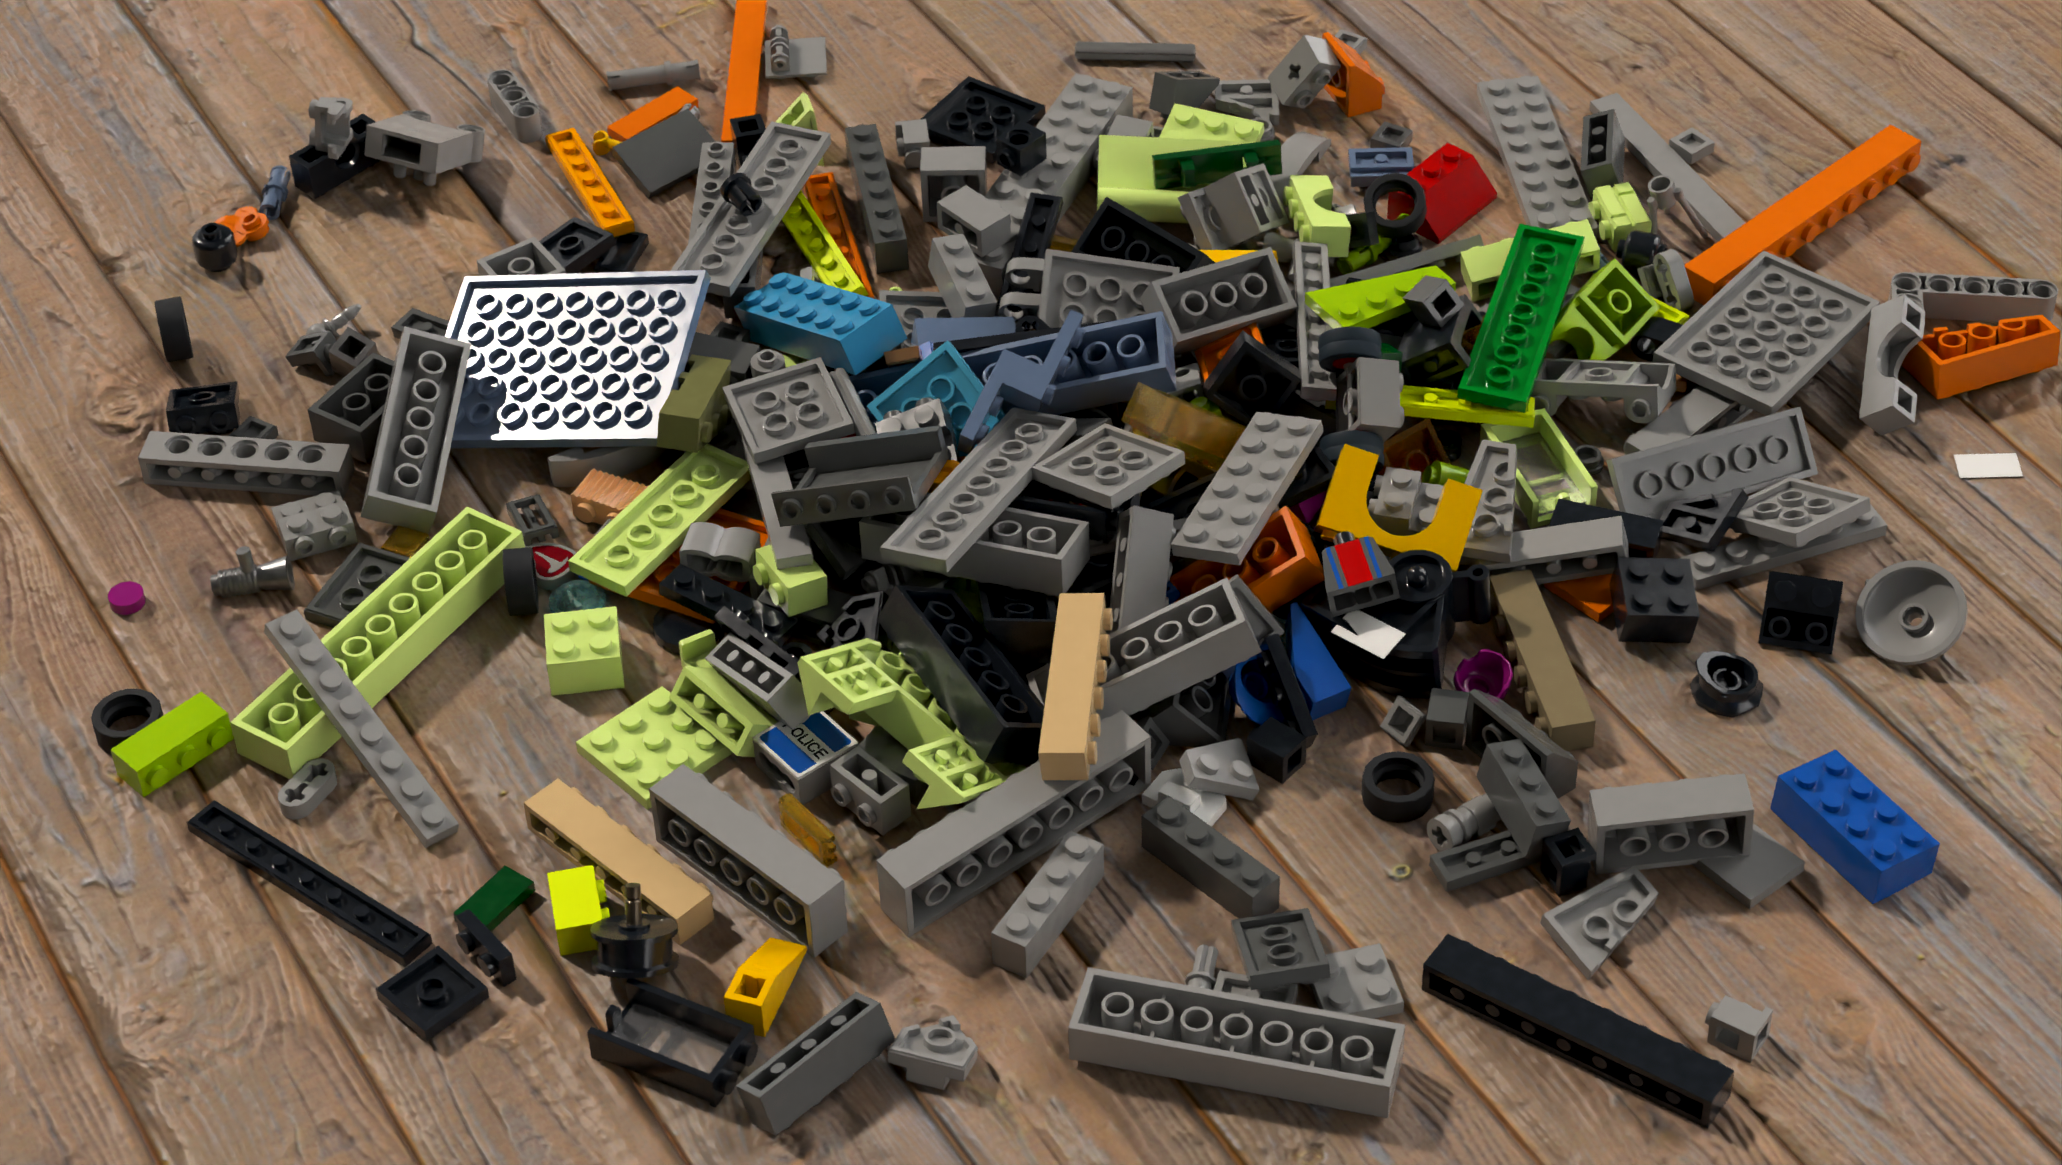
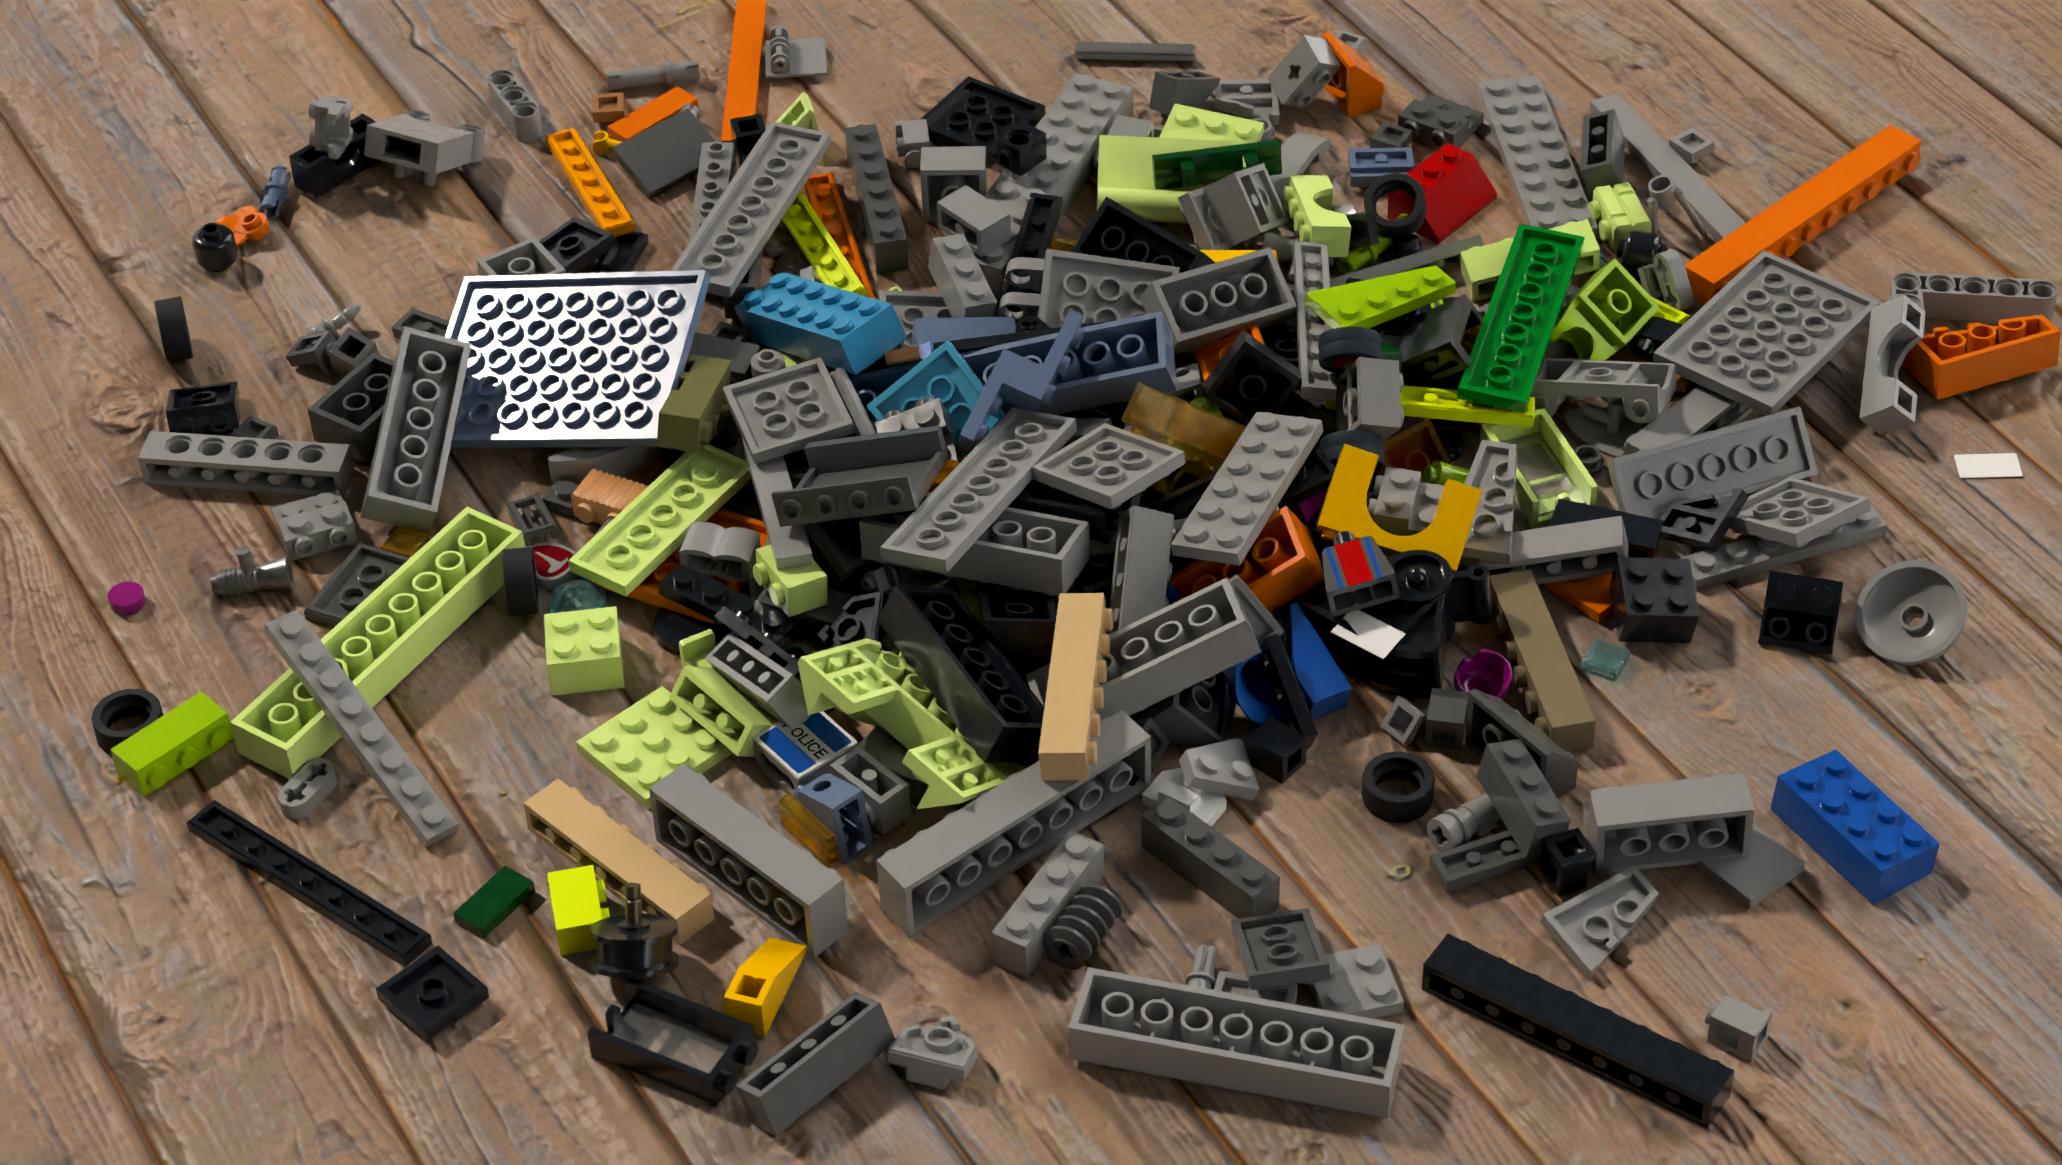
(490, 953): black plate -> none
(559, 497): none -> dark grey plate
(608, 107): none -> medium nougat plate
(739, 192): black bush -> none
(841, 810): none -> sand blue torso
(1082, 925): none -> dark grey piece
(1433, 301): dark grey brick -> none
(1440, 121): none -> dark grey plate
(1602, 426): none -> light grey shield
(1605, 660): none -> clear light blue tile
(1726, 684): black hat -> none

